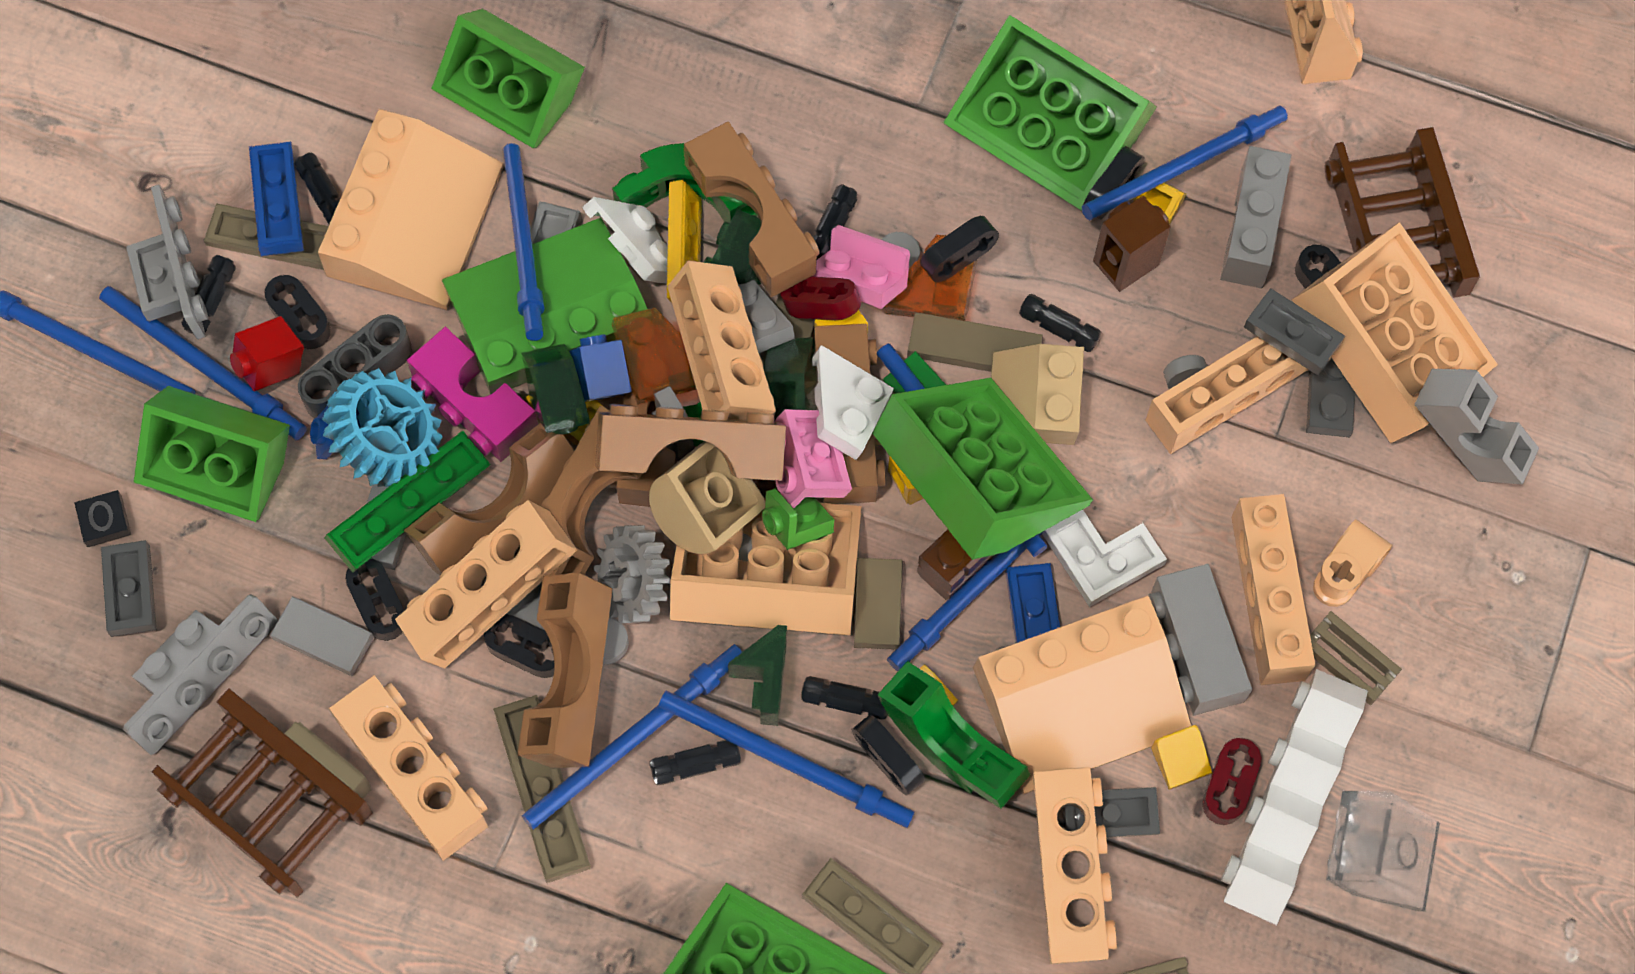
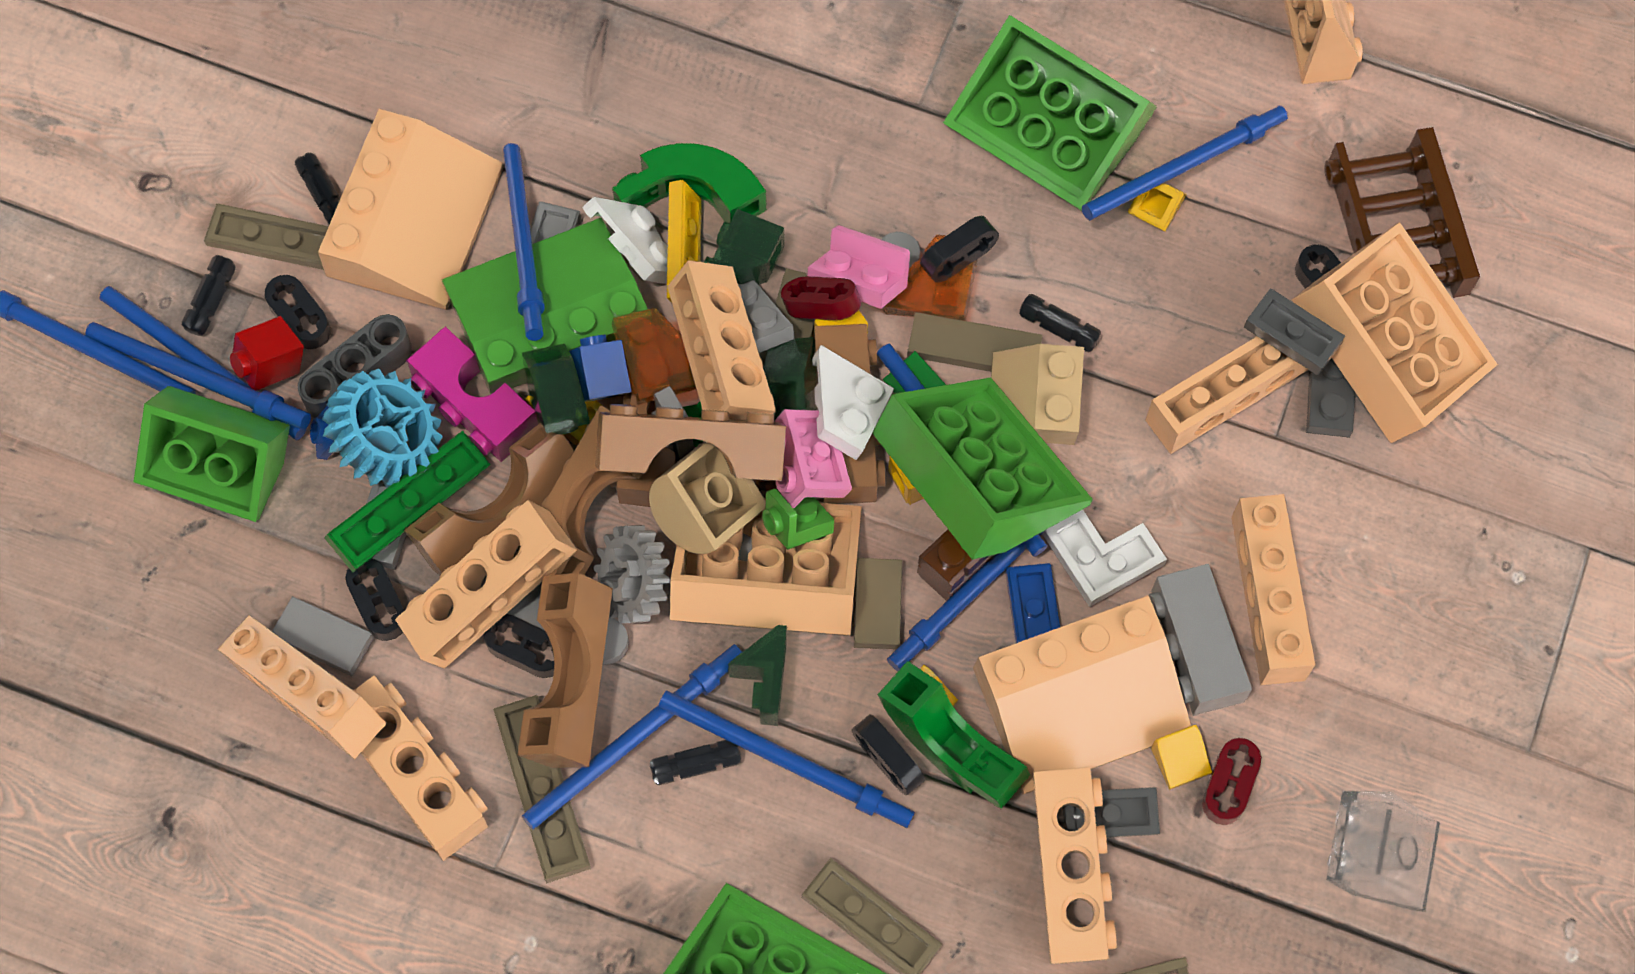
(102, 518): black tile -> none
(128, 588): dark grey plate -> none
(161, 271): light grey bracket -> none
(193, 667): light grey bracket -> none
(264, 403): none -> blue bar
(272, 748): reddish brown fence -> none
(276, 199): blue tile -> none
(302, 686): none -> light nougat brick
(329, 759): dark tan tile -> none
(506, 76): bright green slope -> none
(725, 167): medium nougat arch -> none
(834, 214): black axle -> none
(842, 697): black axle -> none
(1120, 171): black beam -> none
(1131, 242): reddish brown brick -> none
(1183, 368): light grey tile -> none
(1256, 217): light grey arch -> none
(1294, 796): white brick -> none
(1351, 560): light nougat piece -> none
(1362, 646): dark tan tile -> none
(1459, 410): light grey arch -> none

